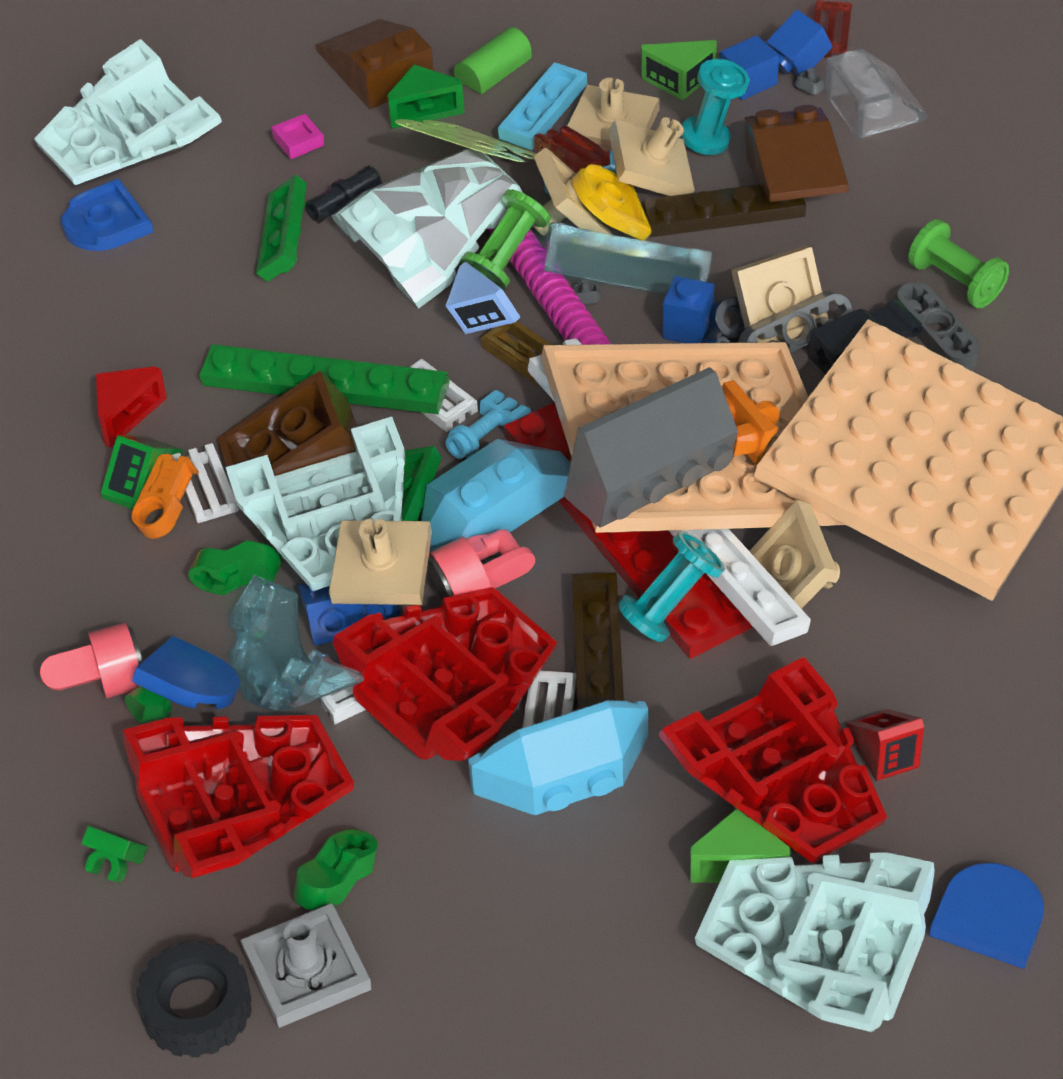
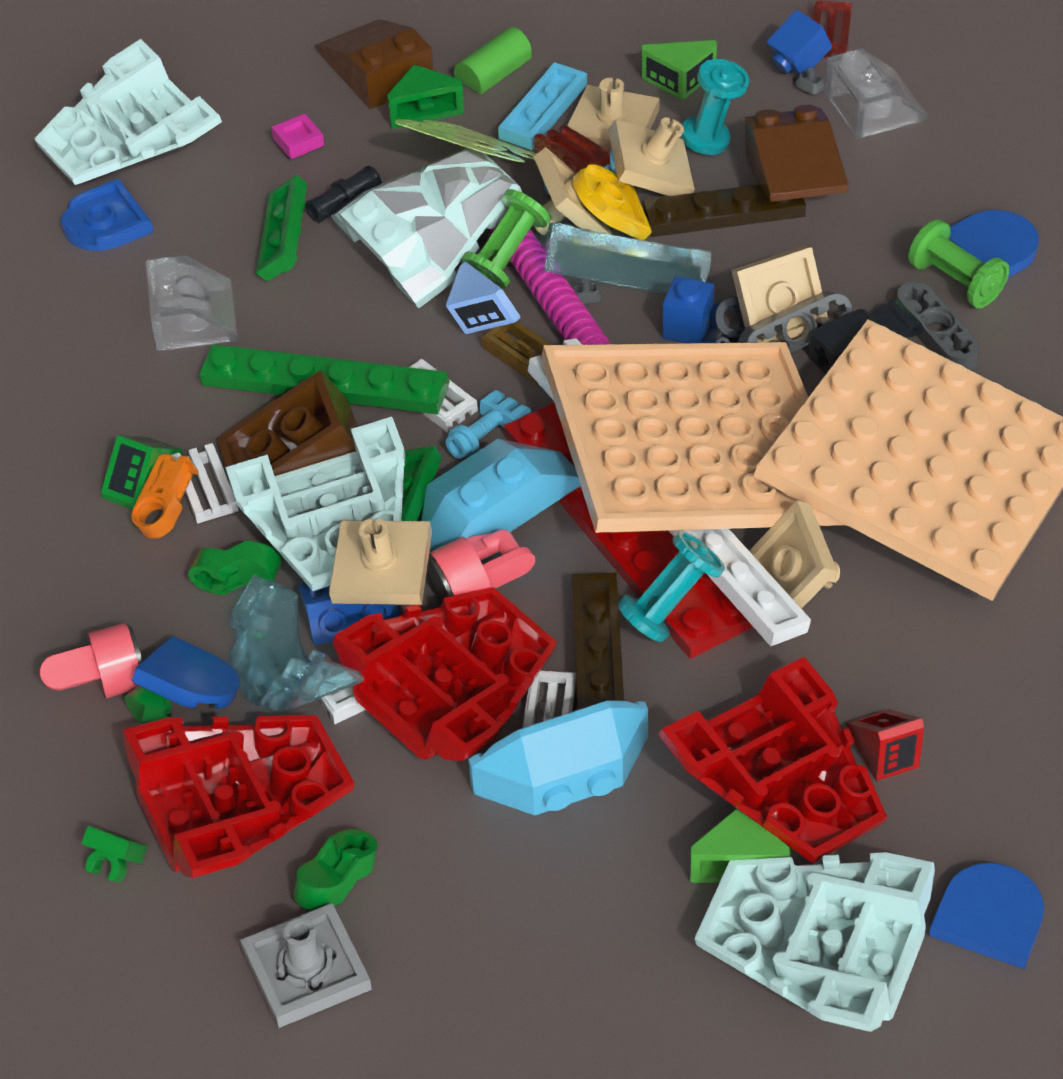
(127, 399): red slope -> none
(189, 303): none -> clear slope
(203, 1033): black tyre -> none
(651, 448): dark grey slope -> none
(753, 421): orange hips -> none
(758, 61): blue brick -> none
(998, 235): none -> blue tile

